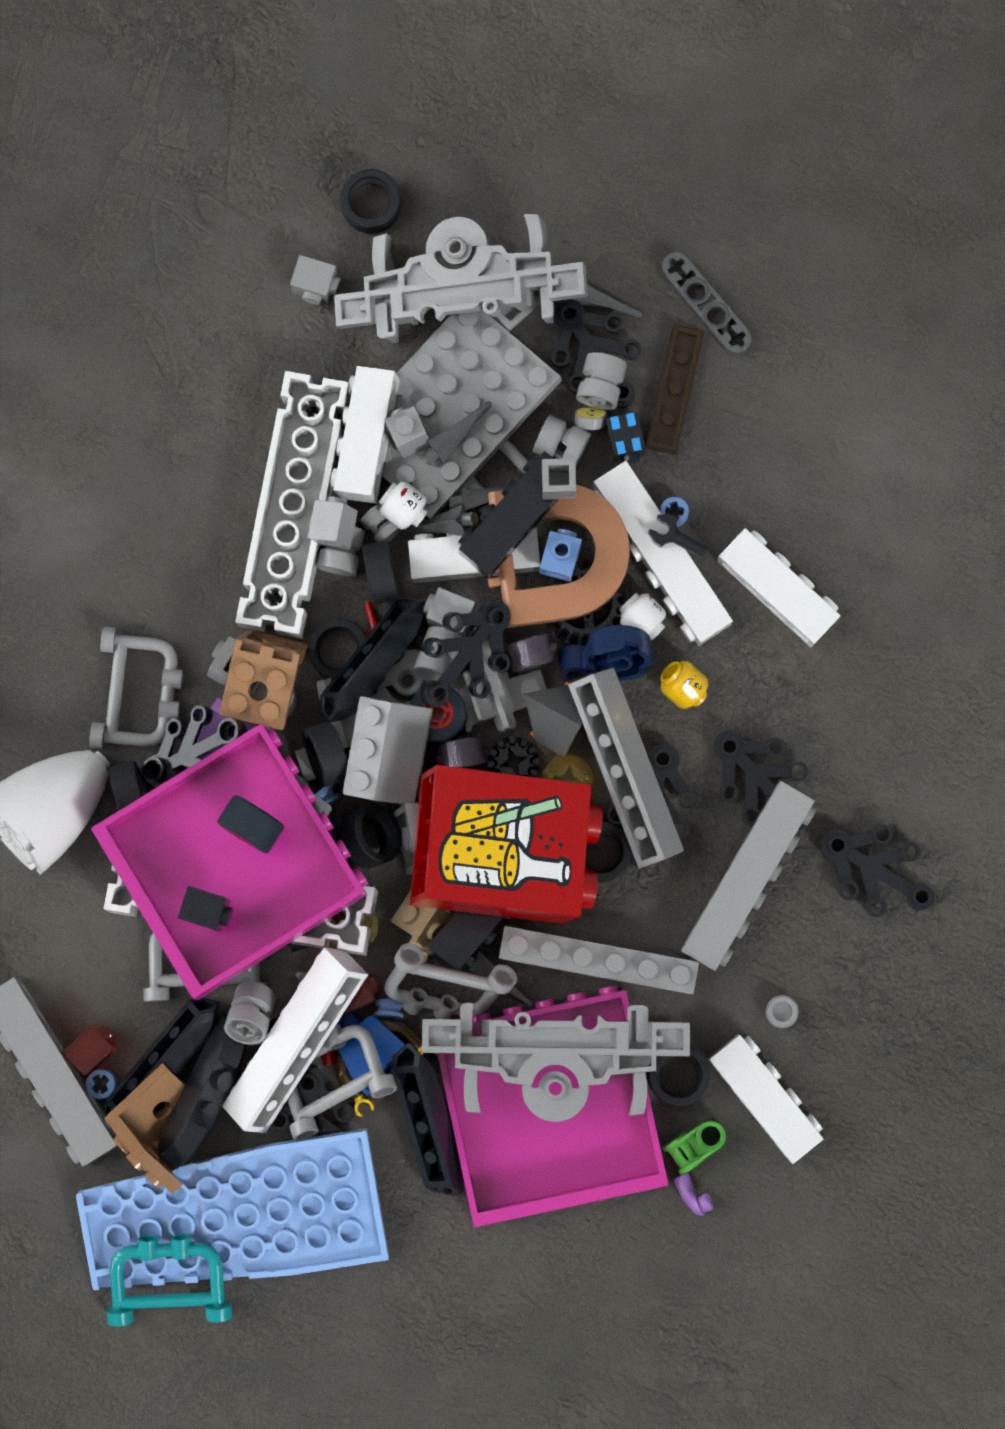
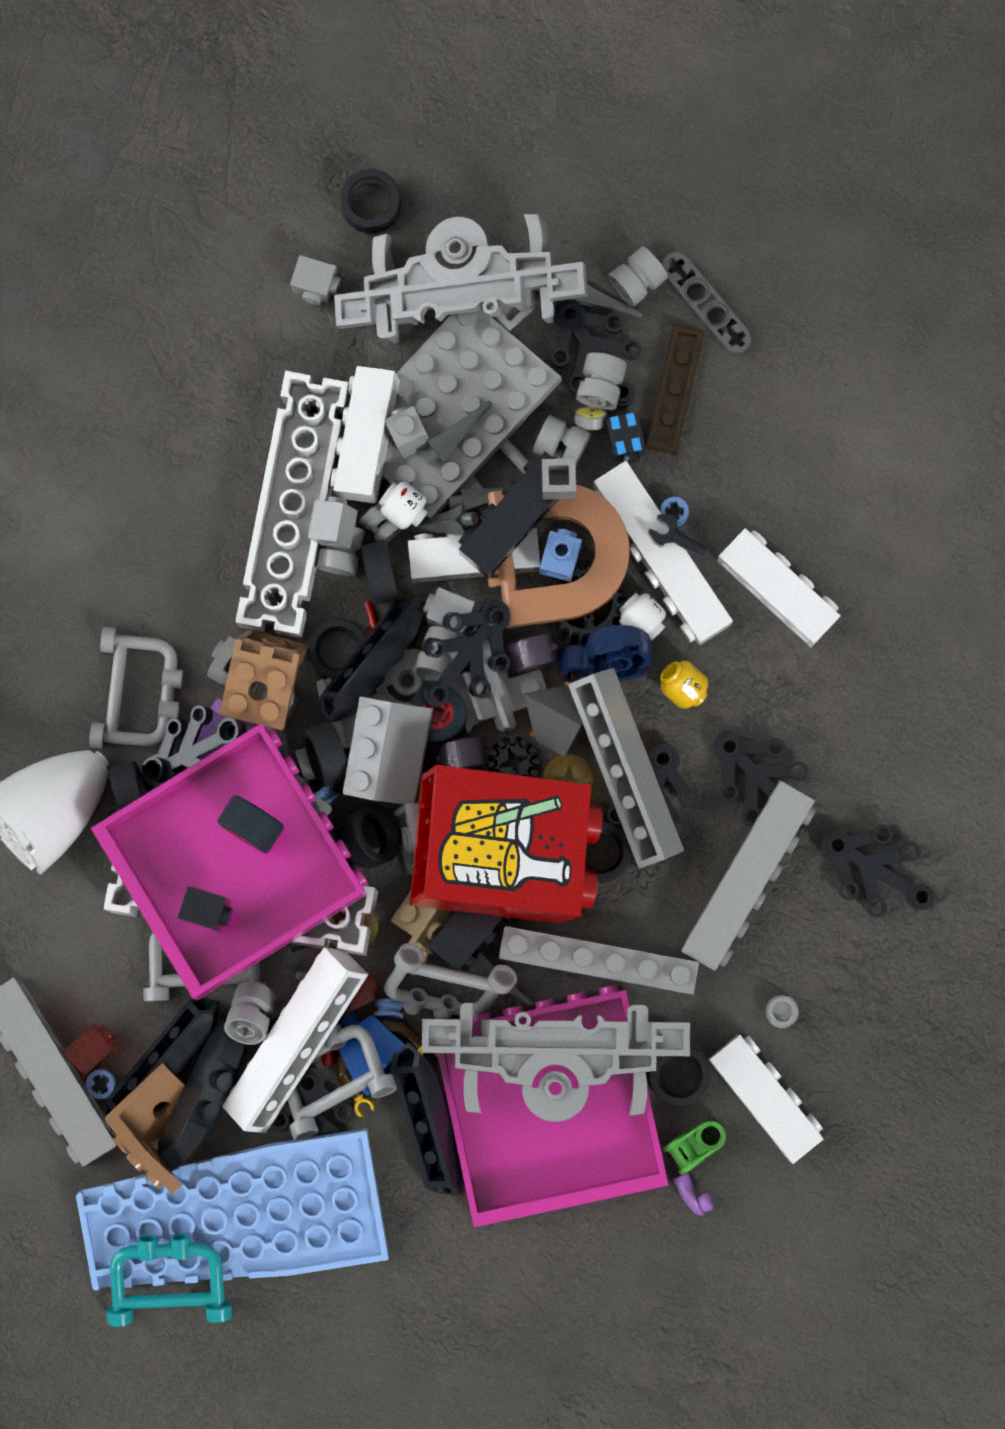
(642, 273): none -> light grey wheel

